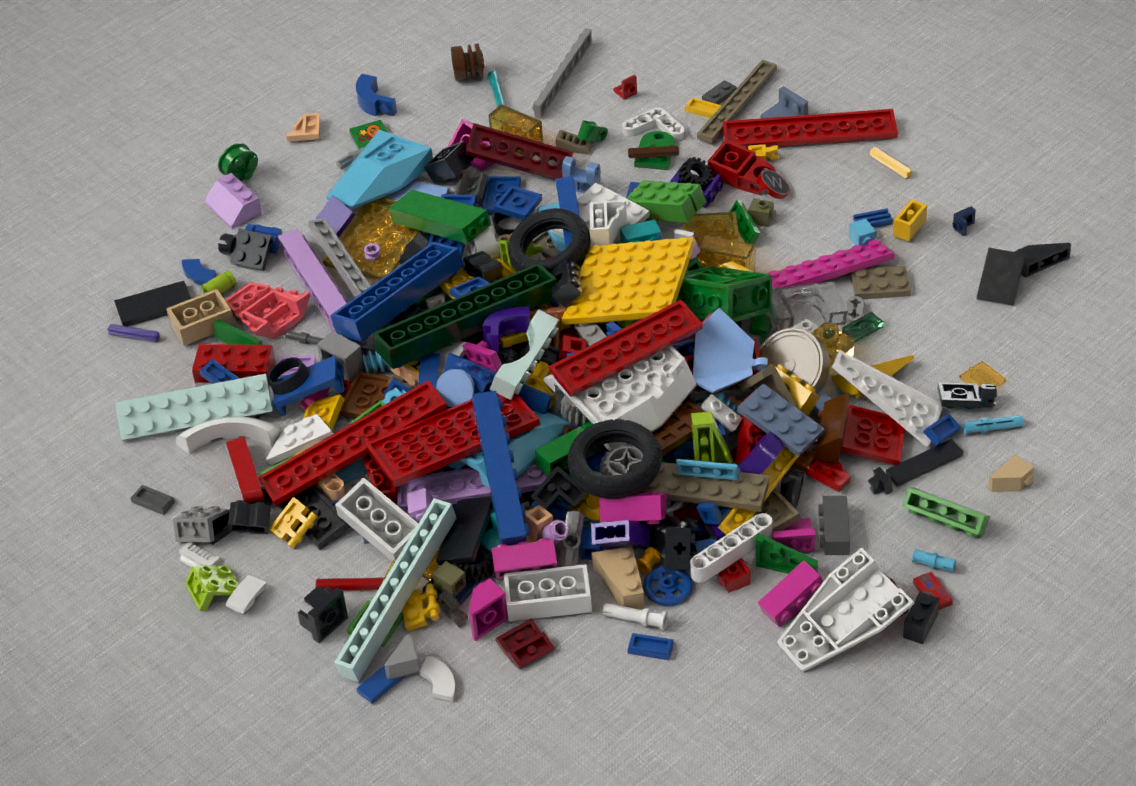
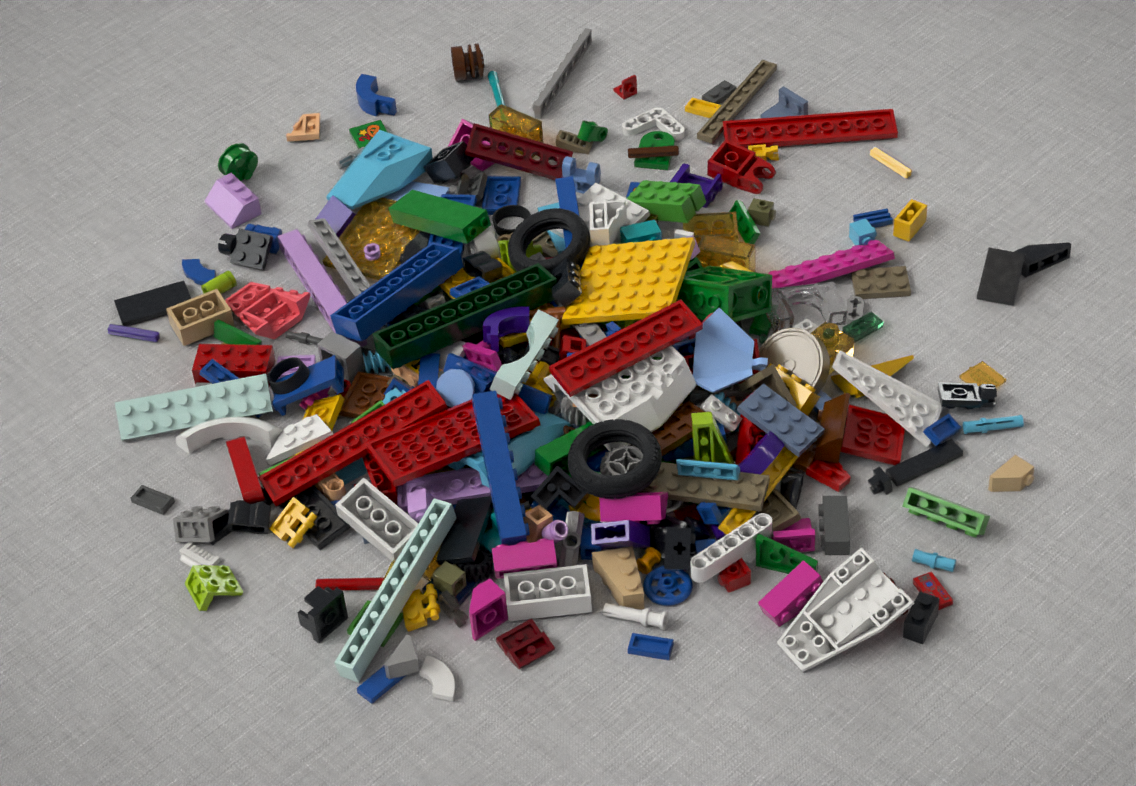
(245, 594): white slope -> none
(518, 202): blue plate -> none
(697, 166): black tyre -> none
(774, 184): tile -> none
(963, 219): dark blue bracket -> none

